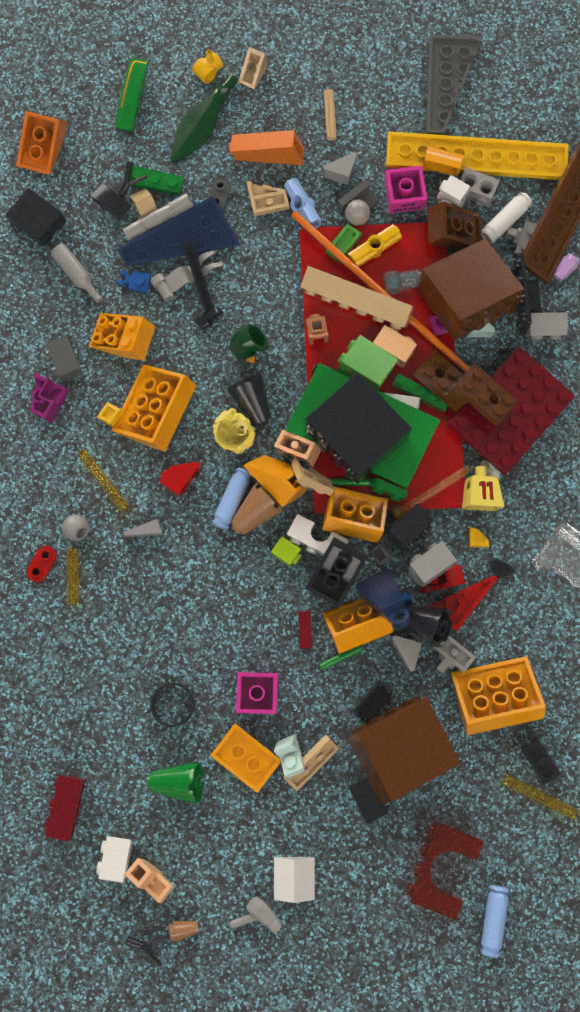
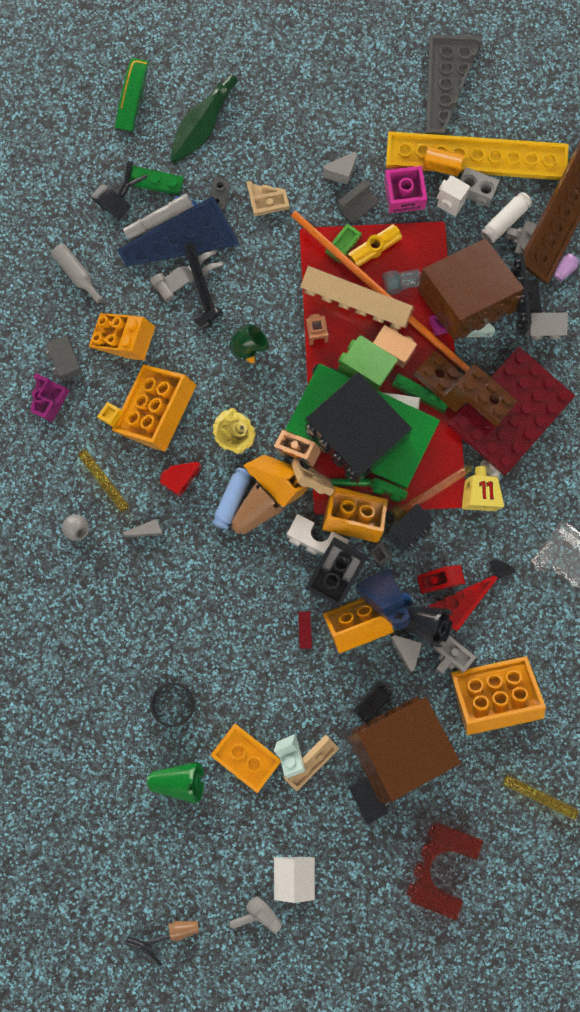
(35, 217): black brick -> none
(40, 142): orange slope -> none
(43, 564): red plate -> none
(64, 807): dark red brick -> none
(72, 576): clear yellow axle -> none
(115, 859): white brick -> none
(137, 281): blue plate -> none
(143, 202): tan slope -> none
(150, 878): light nougat brick -> none
(207, 67): yellow piece -> none
(252, 399): black cone -> none
(253, 68): tan slope -> none
(257, 693): dark pink brick -> none
(268, 147): orange slope -> none
(286, 552): lime brick -> none
(301, 202): light blue piece -> none
(330, 114): tan axle -> none
(340, 657): green piece -> none
(357, 212): light grey piece -> none
(431, 564): light grey slope -> none
(453, 226): reddish brown slope -> none
(477, 539): yellow tile -> none
(494, 921): light blue axle -> none
(541, 761): black hinge -> none

